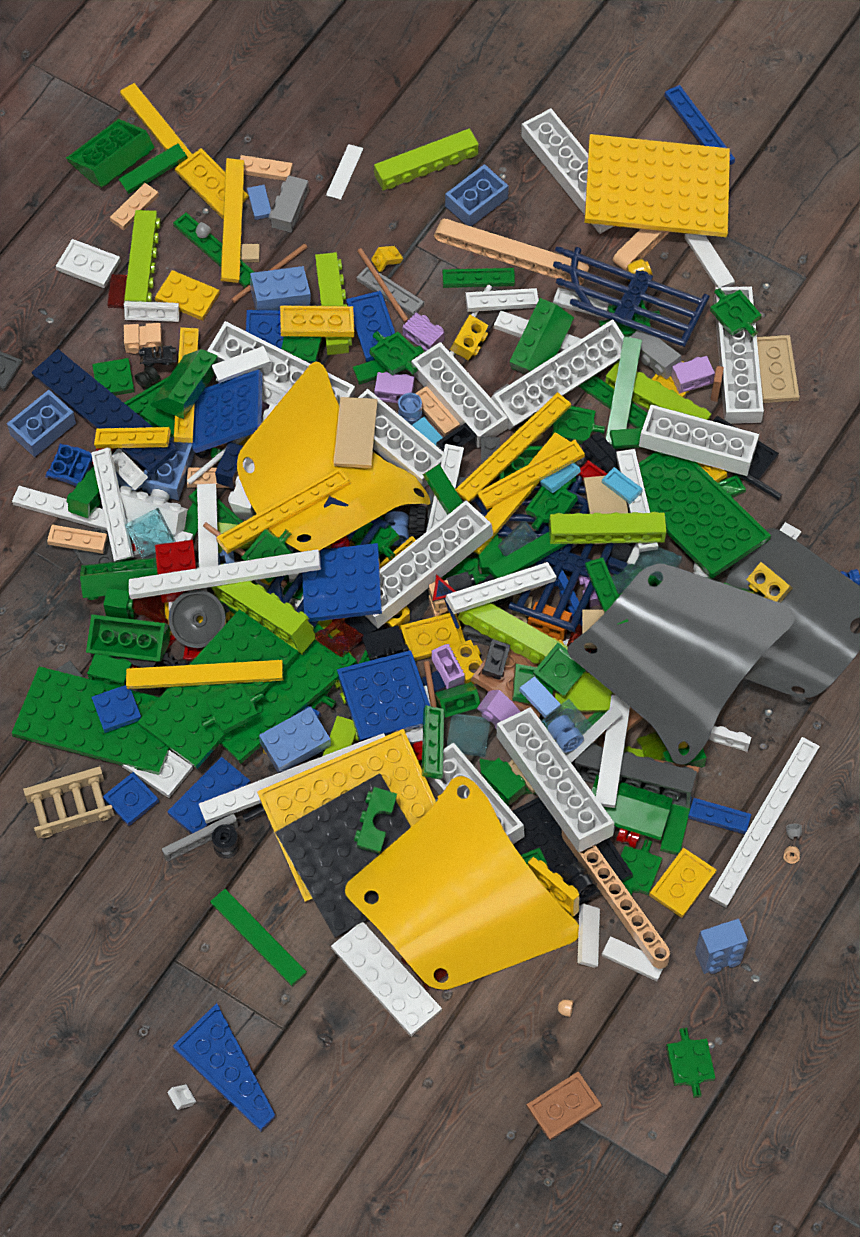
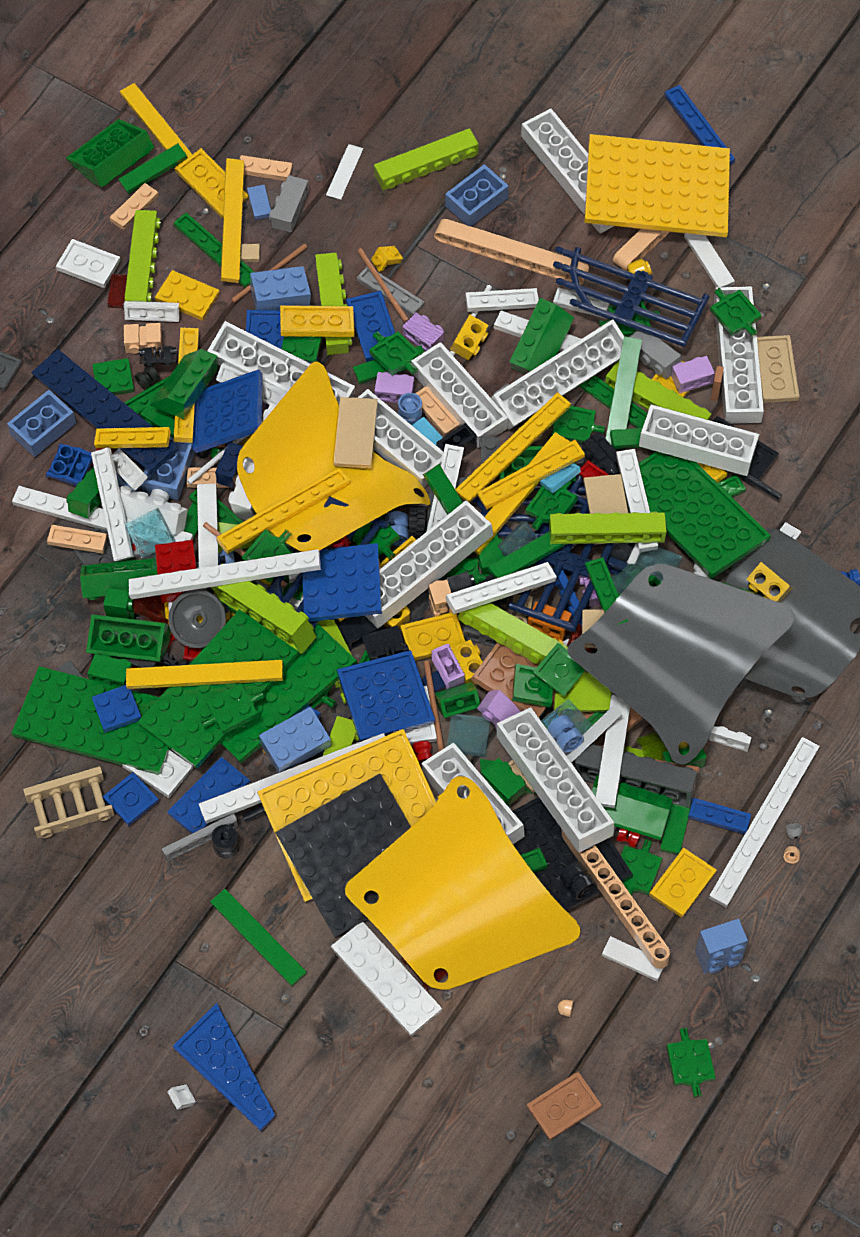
(203, 230): light grey hinge -> none
(241, 364): white tile -> none
(342, 641): clear red plate -> none
(379, 802): green arch -> none
(433, 742): green tile -> none
(440, 591): piece -> none
(478, 277): green tile -> none
(496, 659): black plate -> none
(539, 697): light blue tile -> none
(565, 895): yellow plate -> none
(588, 935): white tile -> none
(622, 485): medium azure tile -> none

